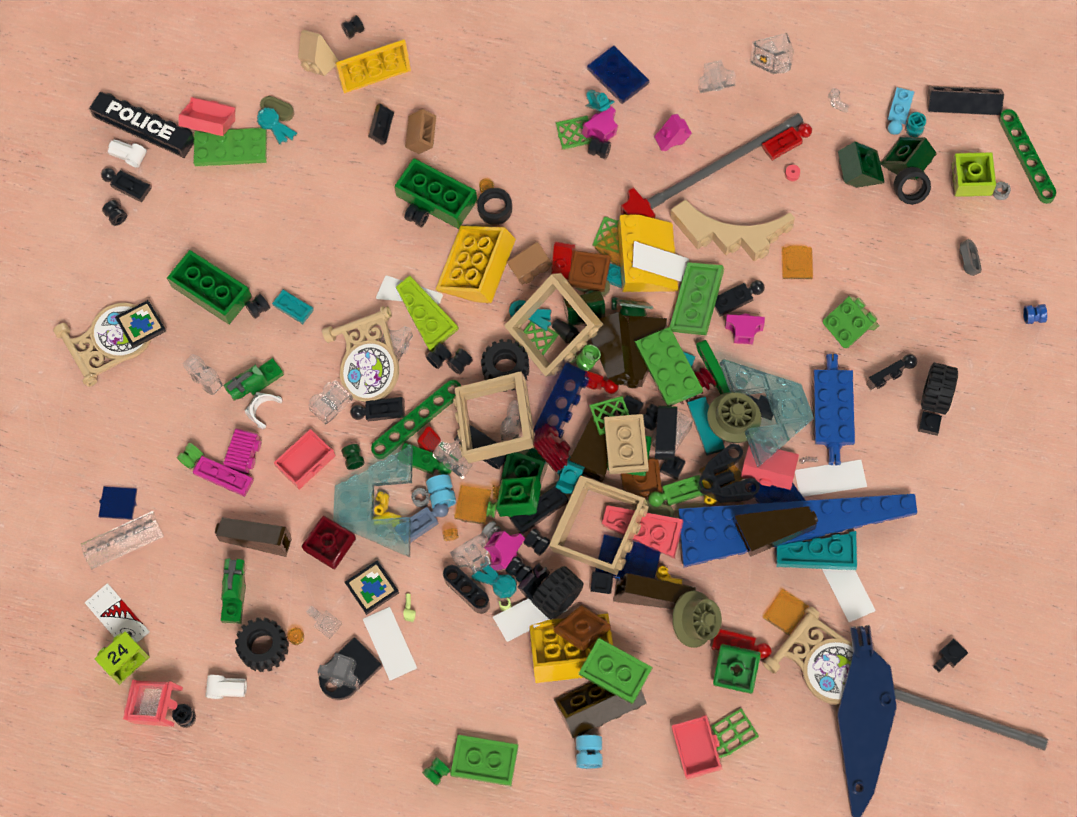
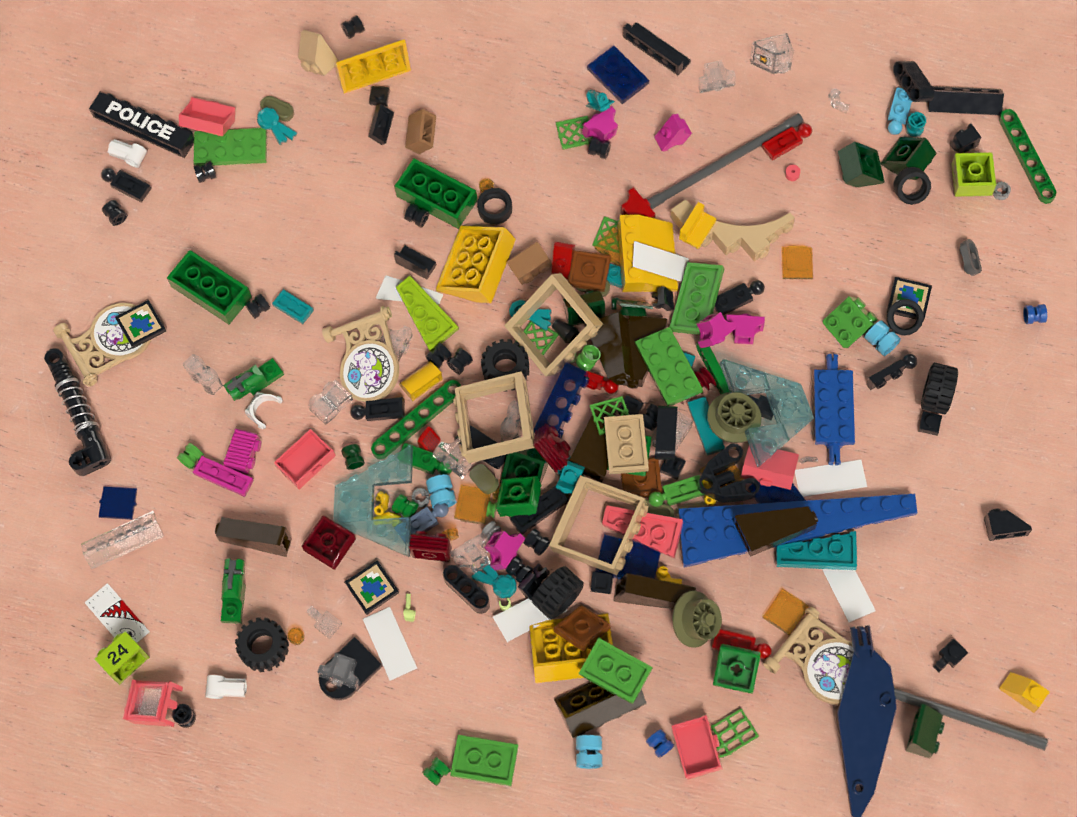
(86, 428): none -> black piece
(209, 171): none -> black wheel
(379, 95): none -> black plate
(404, 506): none -> green wheel
(415, 262): none -> black panel
(421, 381): none -> yellow brick
(430, 547): none -> dark red brick
(484, 479): none -> olive tile
(656, 48): none -> black panel
(660, 743): none -> blue wheel
(665, 299): none -> black tile
(697, 226): none -> yellow panel
(714, 329): none -> dark pink brick
(880, 336): none -> medium azure wheel
(910, 290): none -> tile
(913, 81): none -> black beam
(919, 315): none -> black tyre
(925, 731): none -> dark green slope
(966, 140): none -> black brick
(1005, 525): none -> black slope
(1024, 691): none -> yellow slope

